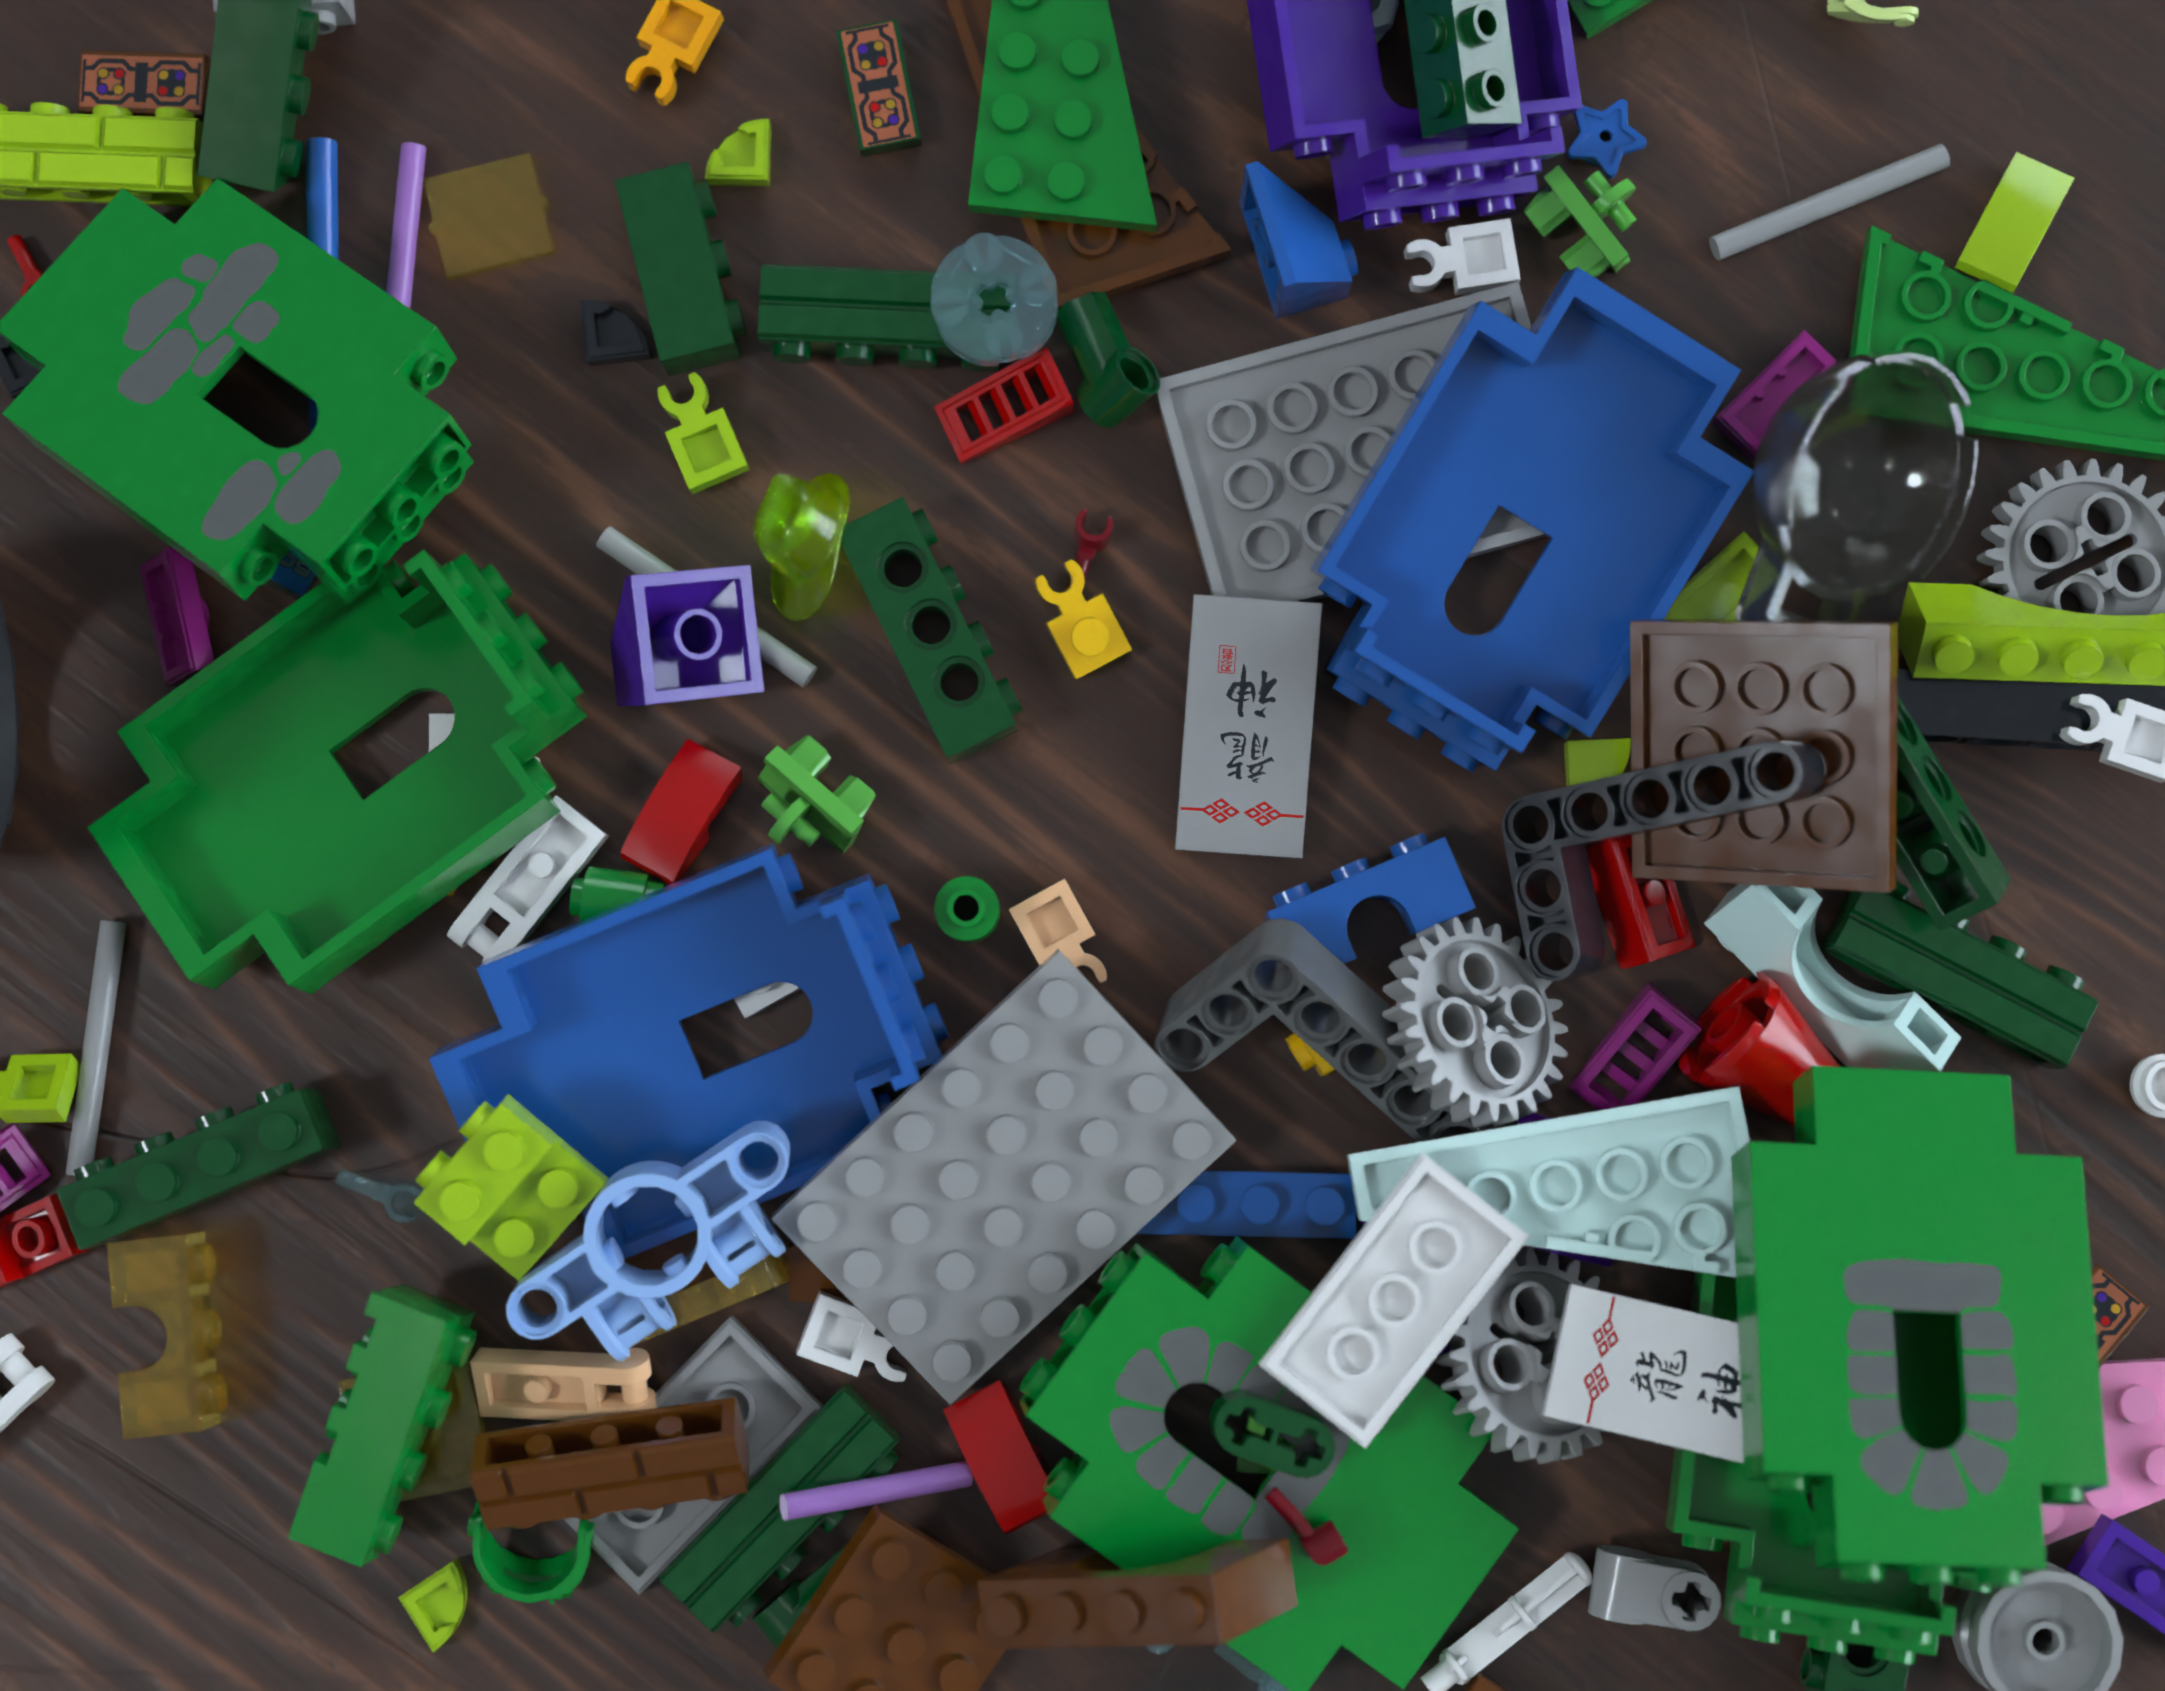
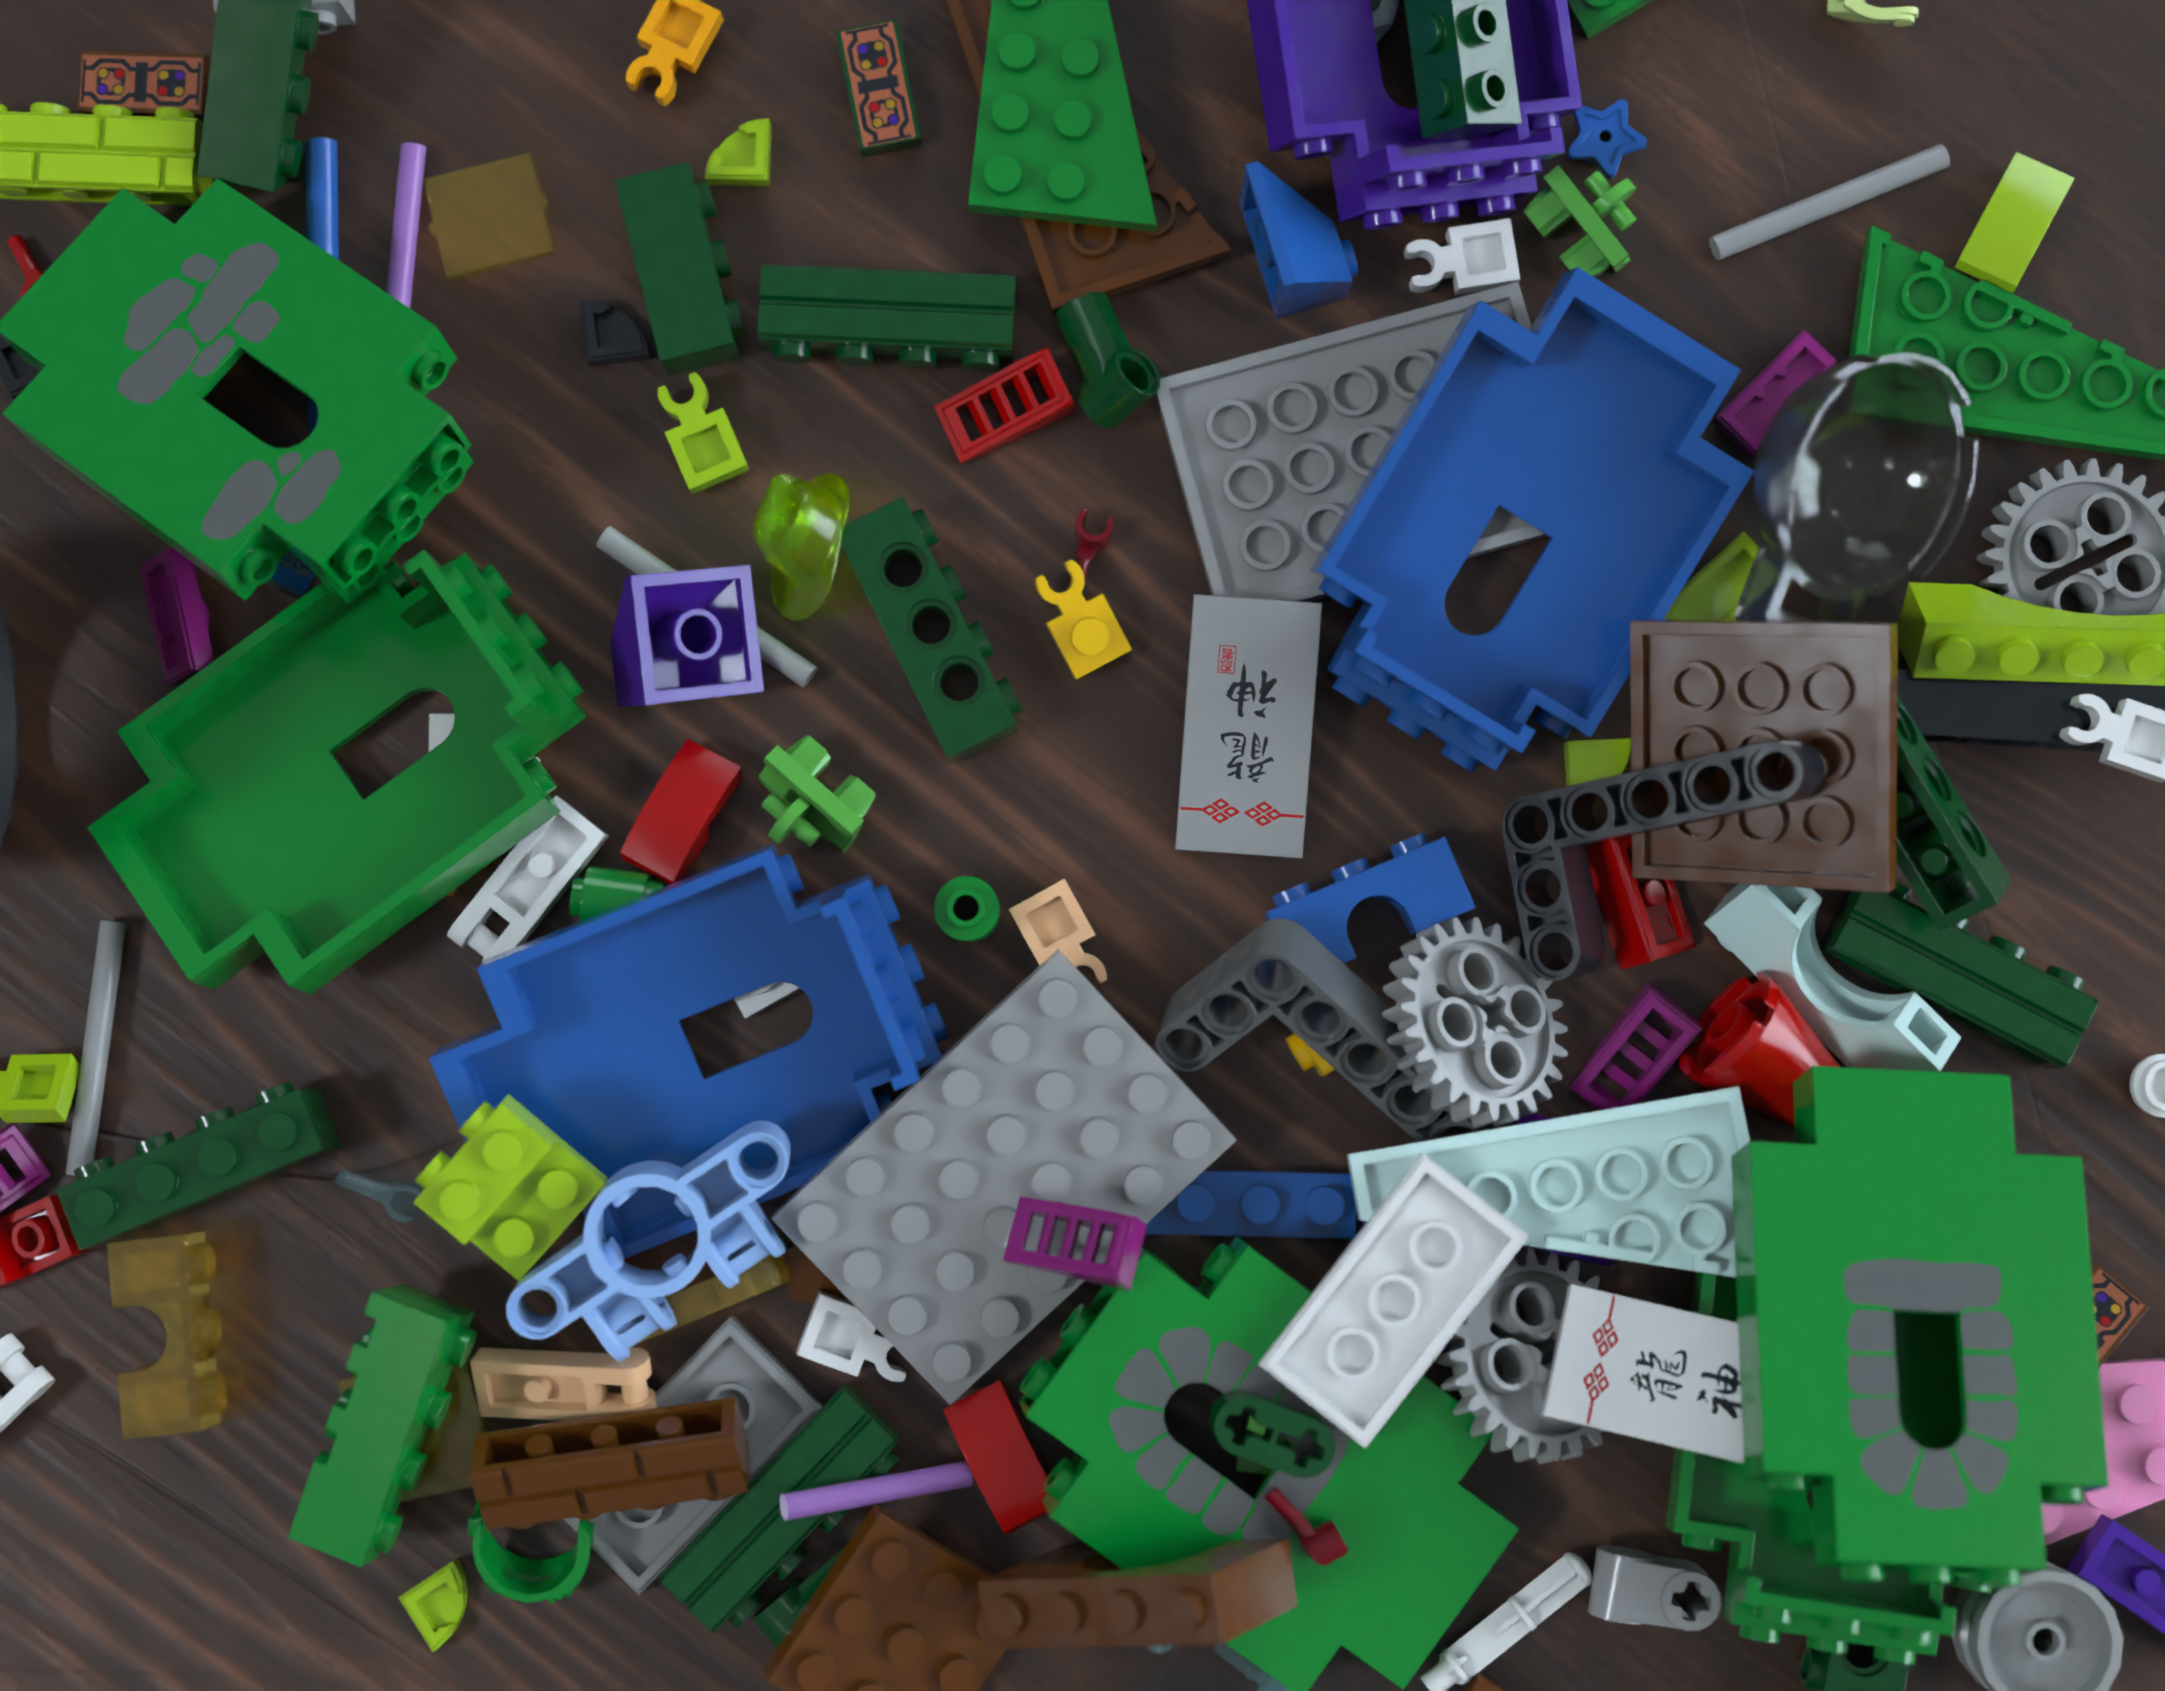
(989, 263): clear light blue plate -> none
(1122, 1252): none -> magenta slope

